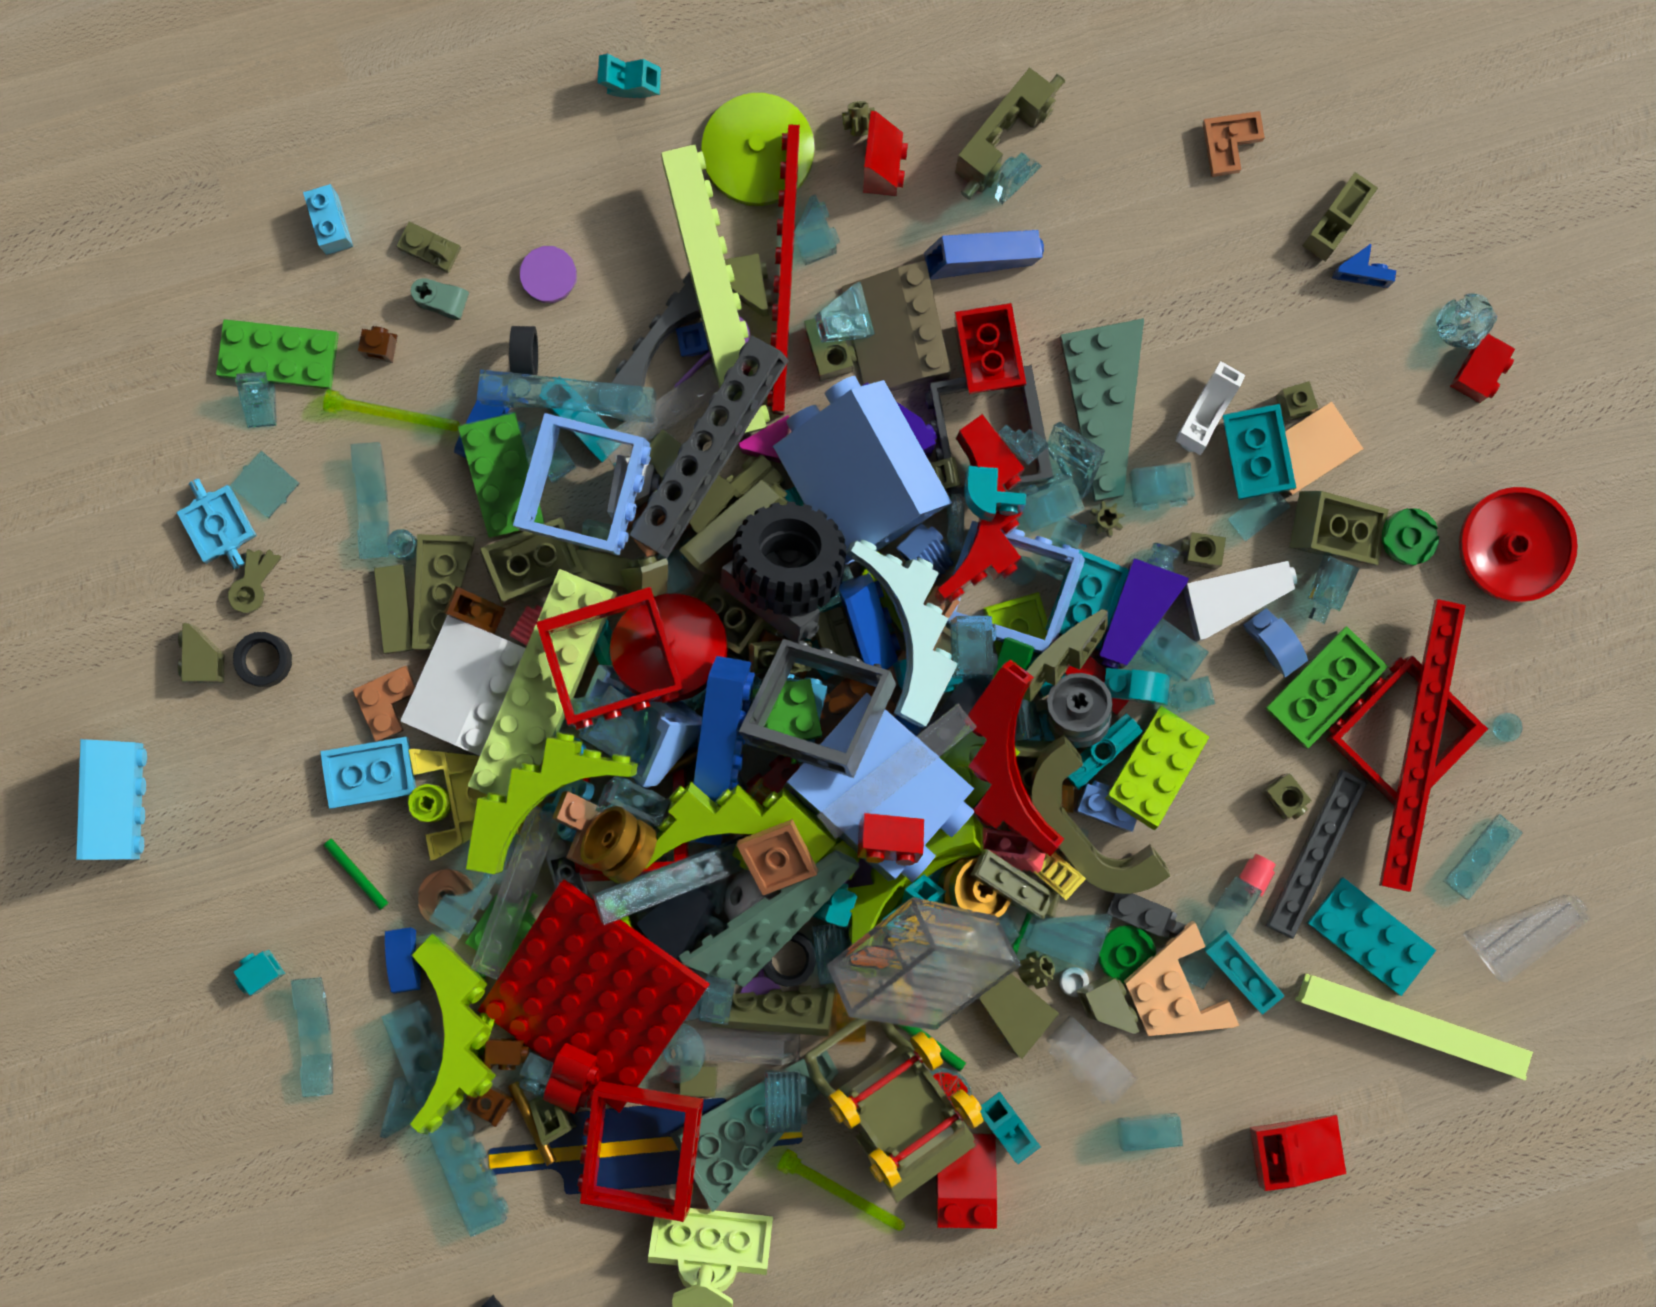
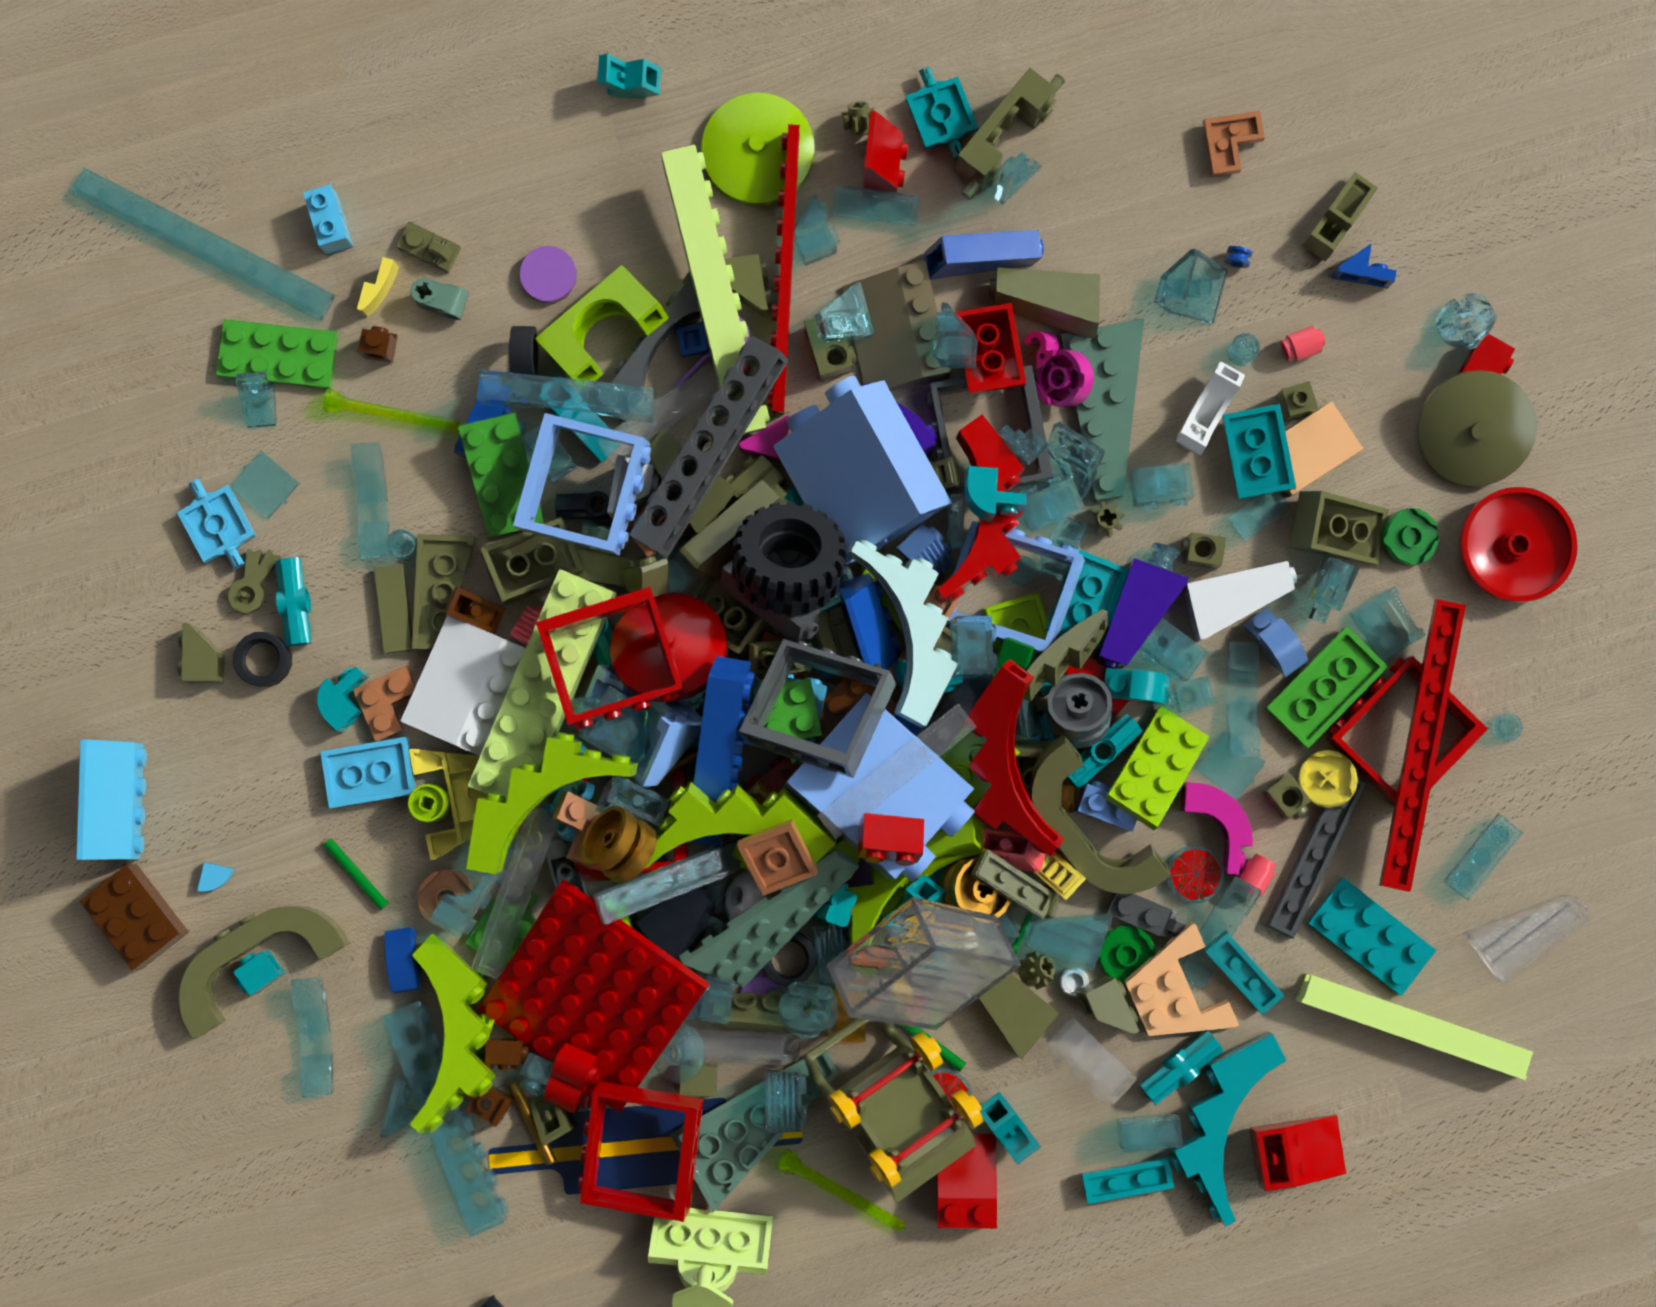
(134, 916): none -> reddish brown brick
(196, 988): none -> olive arch
(203, 244): none -> clear light blue plate
(214, 876): none -> medium azure tile
(293, 602): none -> teal piece
(334, 699): none -> teal brick
(374, 294): none -> light yellow slope
(580, 506): none -> black piece
(613, 296): none -> lime arch
(803, 995): none -> clear light blue plate
(875, 205): none -> clear light blue plate
(941, 113): none -> teal plate
(955, 342): none -> clear light blue slope
(1051, 297): none -> olive slope
(1059, 366): none -> dark pink piece
(1127, 1180): none -> teal plate
(1181, 1067): none -> teal piece
(1192, 287): none -> clear light blue slope
(1195, 874): none -> tile
(1204, 1152): none -> teal arch
(1227, 814): none -> dark pink arch
(1228, 772): none -> clear light blue piece
(1238, 256): none -> blue bush
(1242, 700): none -> clear light blue slope
(1246, 344): none -> clear light blue wheel
(1302, 344): none -> coral brick
(1328, 778): none -> light yellow tile
(1379, 629): none -> clear light blue plate
(1476, 428): none -> olive dish

